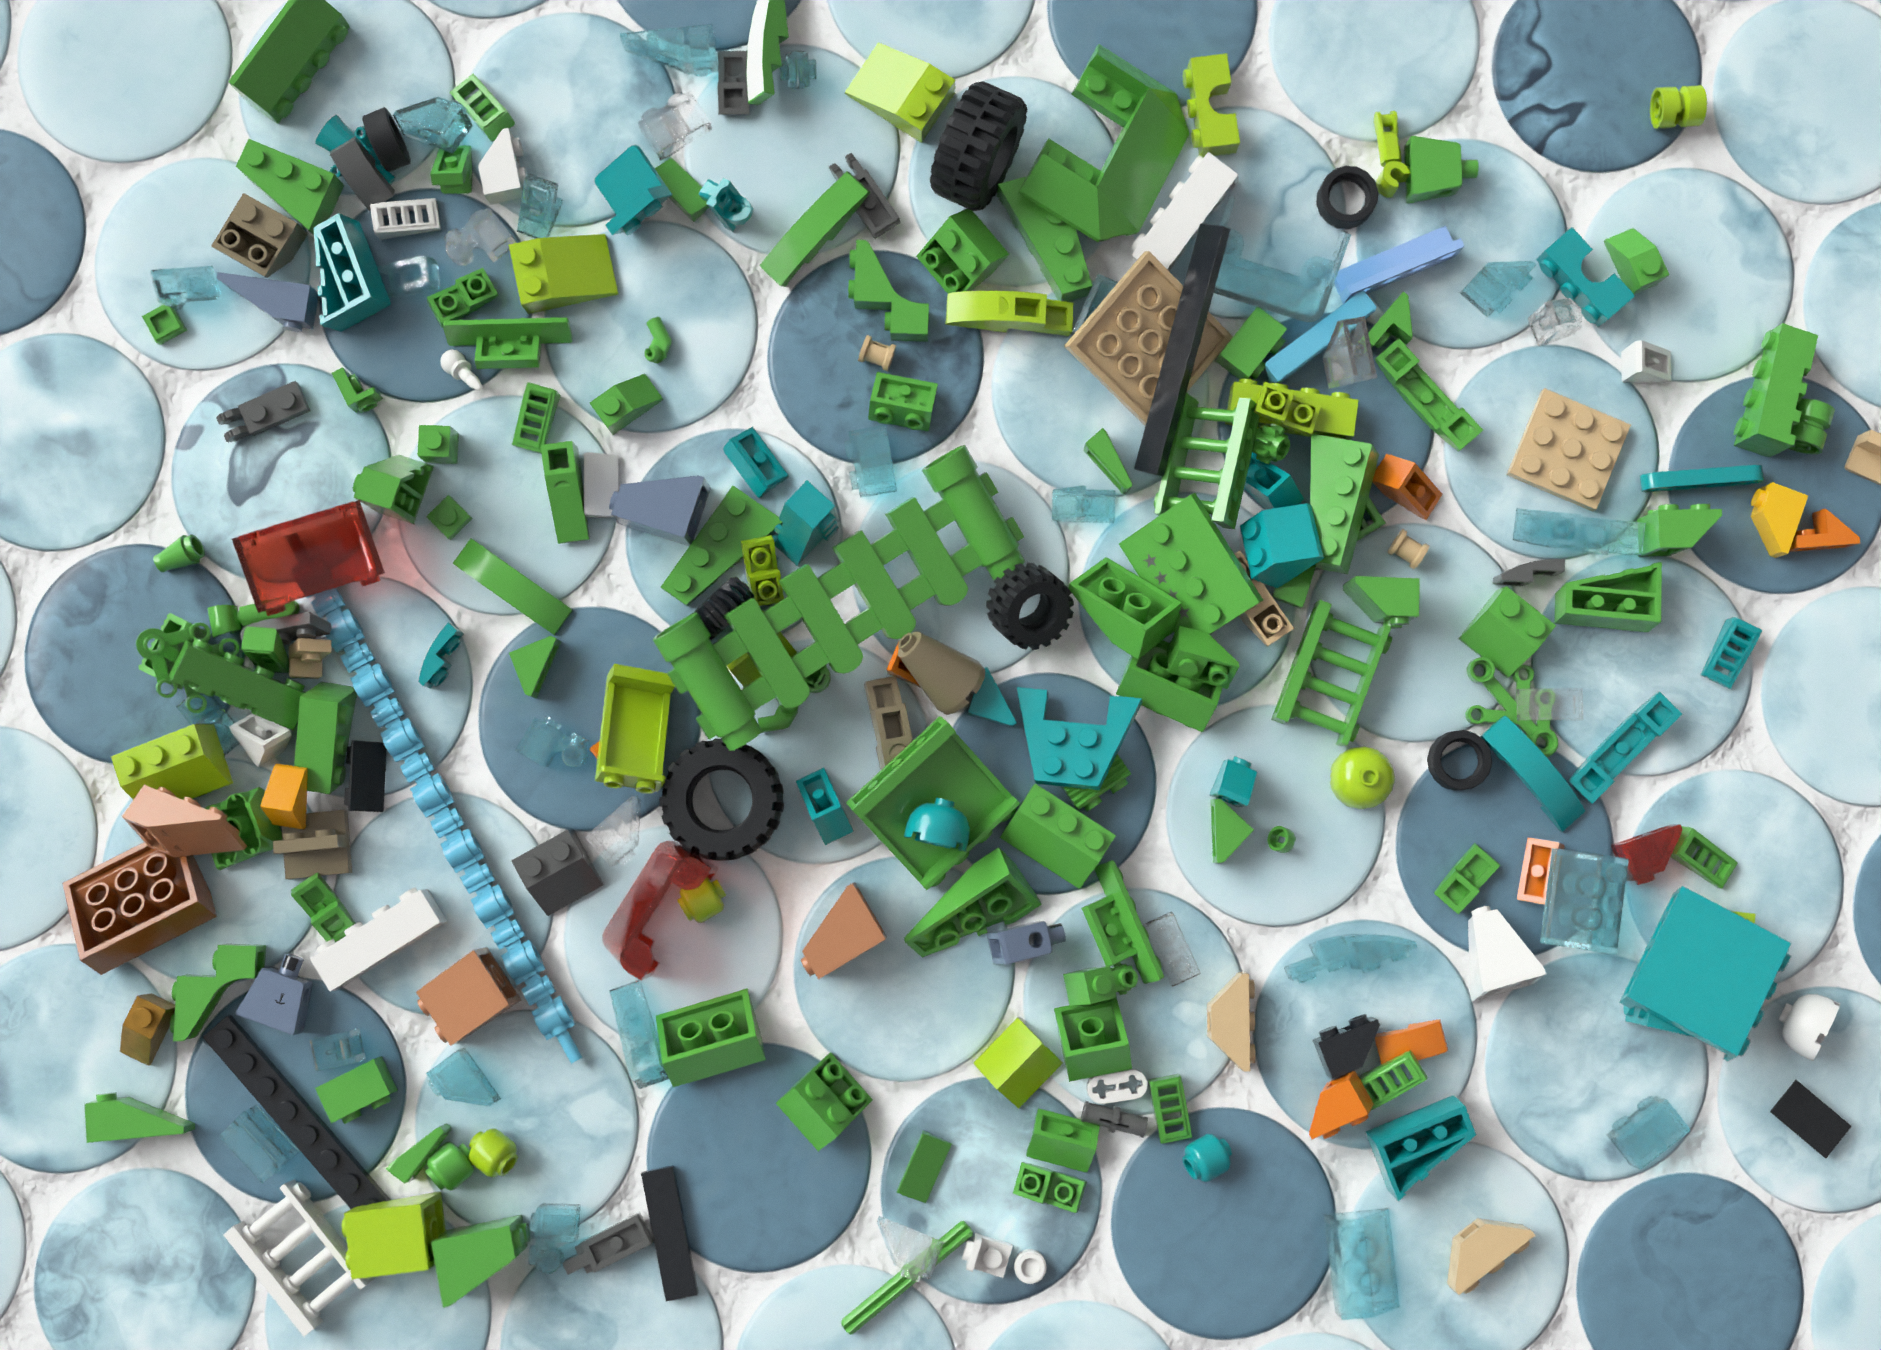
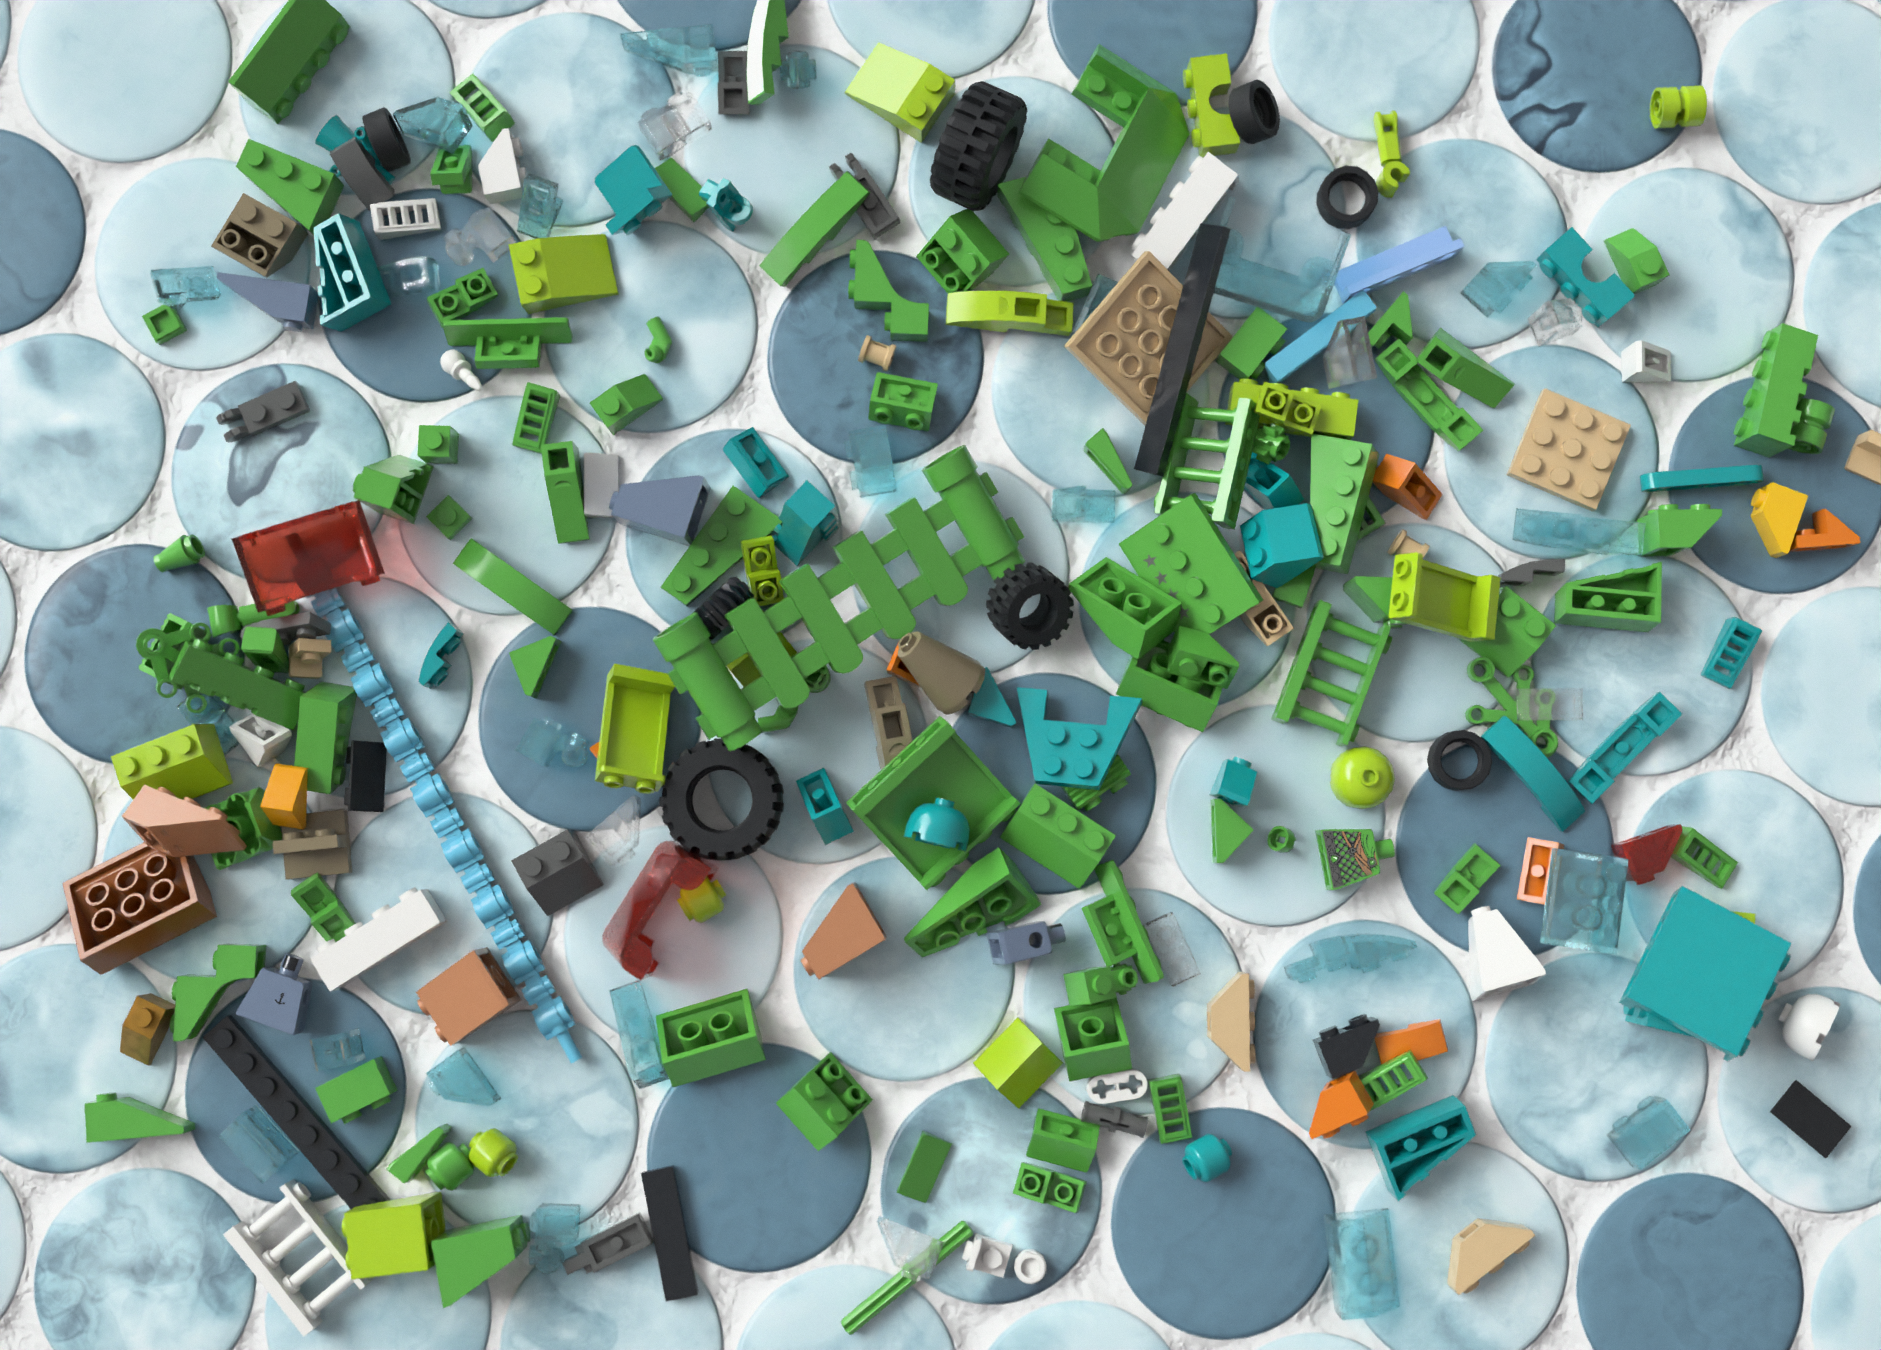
(351, 387): bright green bracket -> none
(1254, 112): none -> black tyre
(1350, 855): none -> torso
(1435, 168): bright green torso -> none
(1443, 598): none -> lime panel
(1463, 369): none -> bright green slope

